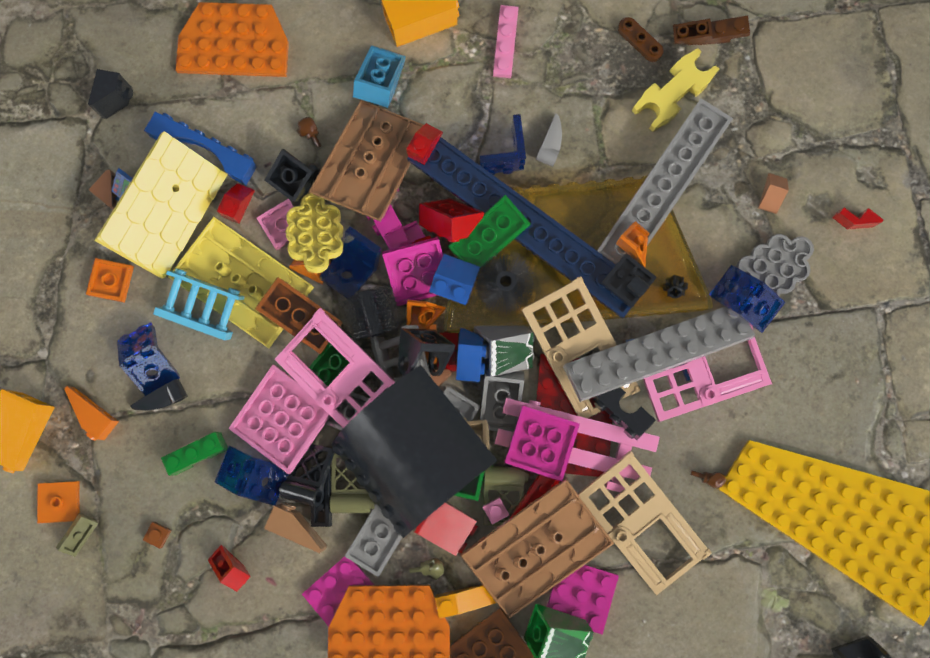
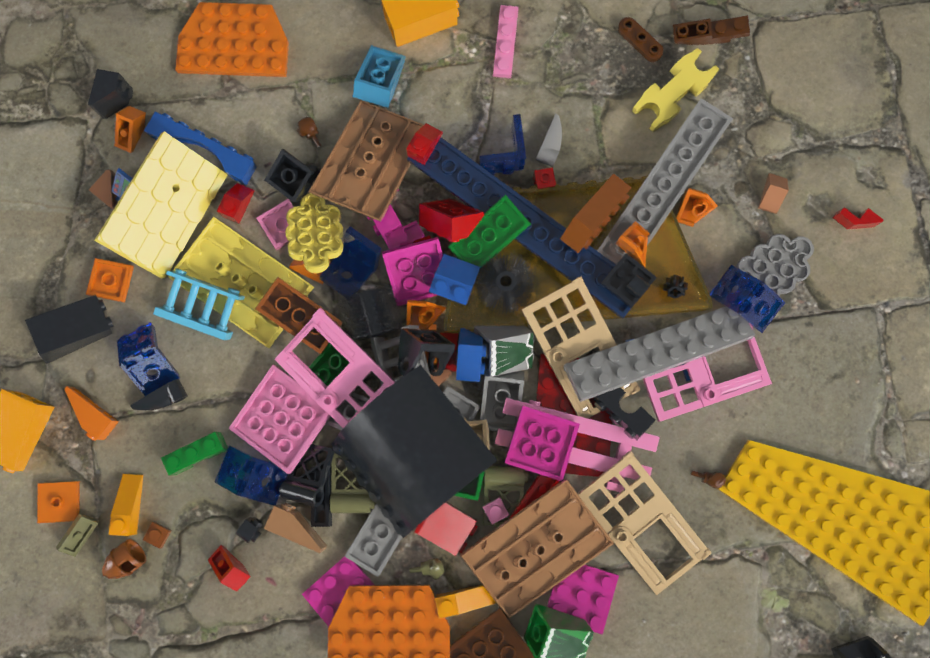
(69, 328): none -> black slope
(123, 560): none -> dark orange helmet
(127, 506): none -> light orange slope
(129, 128): none -> orange slope
(250, 529): none -> black plate
(544, 178): none -> red bracket
(596, 214): none -> dark orange brick
(694, 207): none -> orange slope

